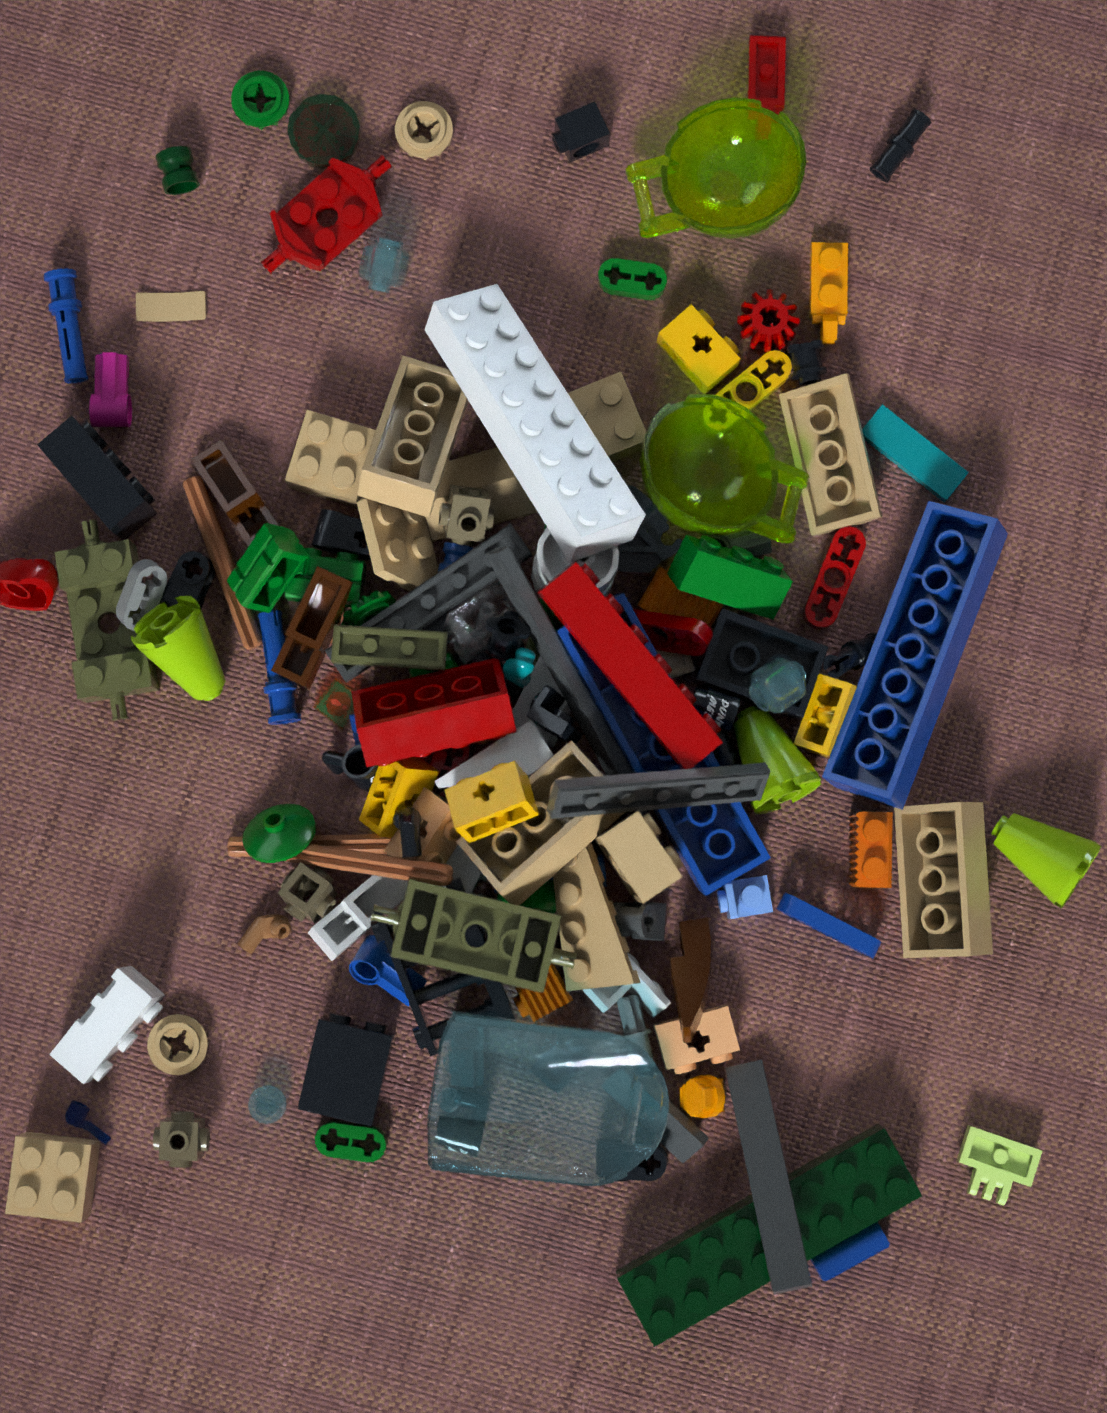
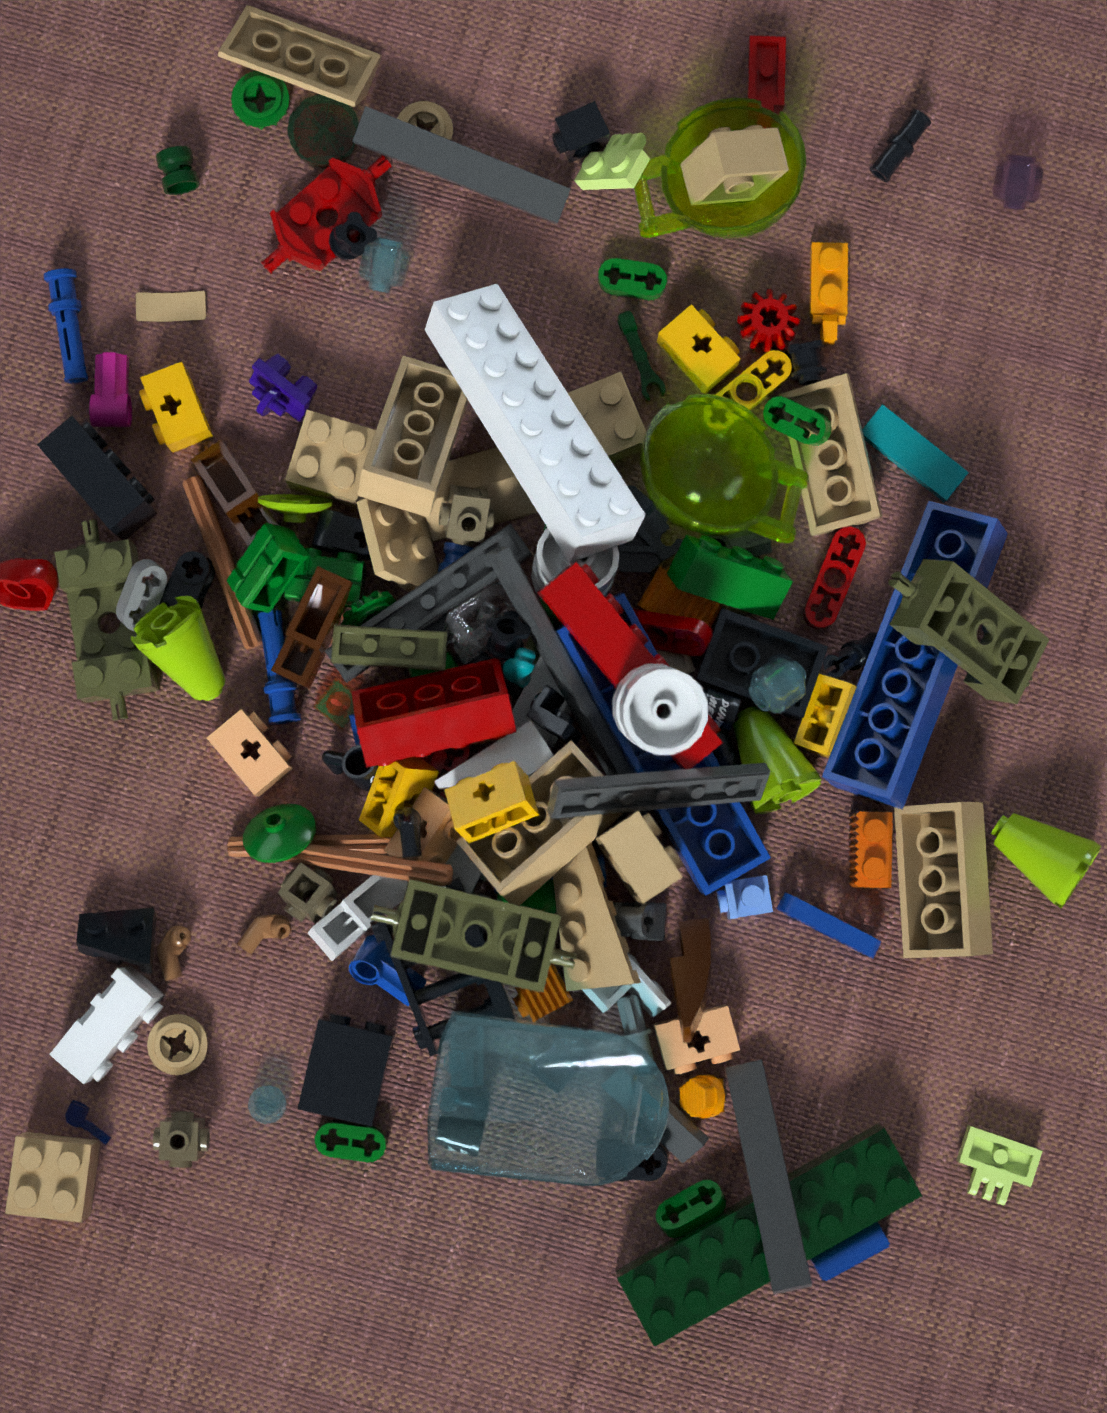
(119, 936): none -> black wing
(170, 949): none -> medium nougat arm
(171, 386): none -> yellow brick
(231, 744): none -> light nougat brick
(277, 392): none -> dark purple hips
(295, 506): none -> lime dish
(301, 56): none -> tan slope
(350, 238): none -> black brick
(461, 165): none -> dark grey tile
(616, 166): none -> yellowish green hinge
(647, 376): none -> dark green piece
(683, 712): none -> white wheel
(690, 1208): none -> green beam
(734, 165): none -> tan brick
(800, 413): none -> green beam
(944, 611): none -> olive brick
(1017, 181): none -> clear purple head

